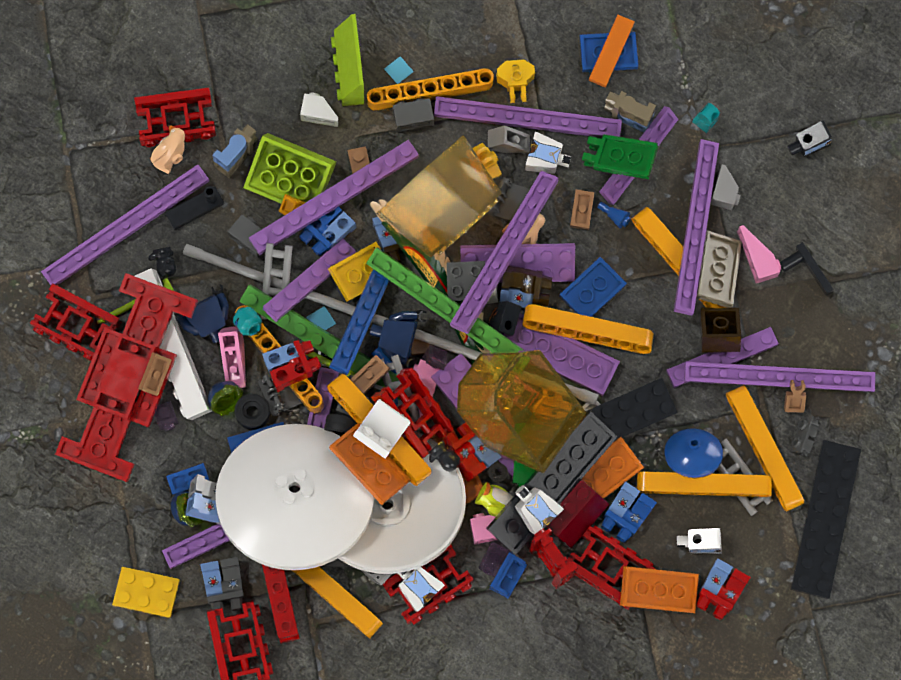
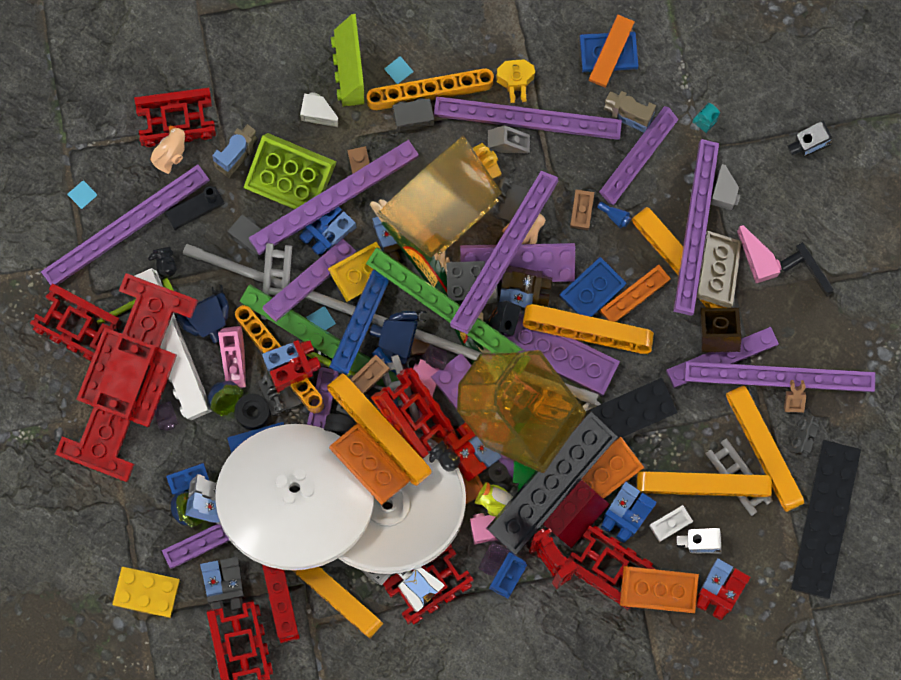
(82, 194): none -> medium azure sticker
(155, 374): medium nougat plate -> none
(247, 321): teal head -> none
(289, 204): light orange slope -> none
(382, 428): white bracket -> none
(536, 508): torso -> none
(545, 155): torso -> none
(621, 156): green tile -> none
(635, 294): none -> orange plate
(671, 523): none -> white plate
(693, 460): blue dish -> none

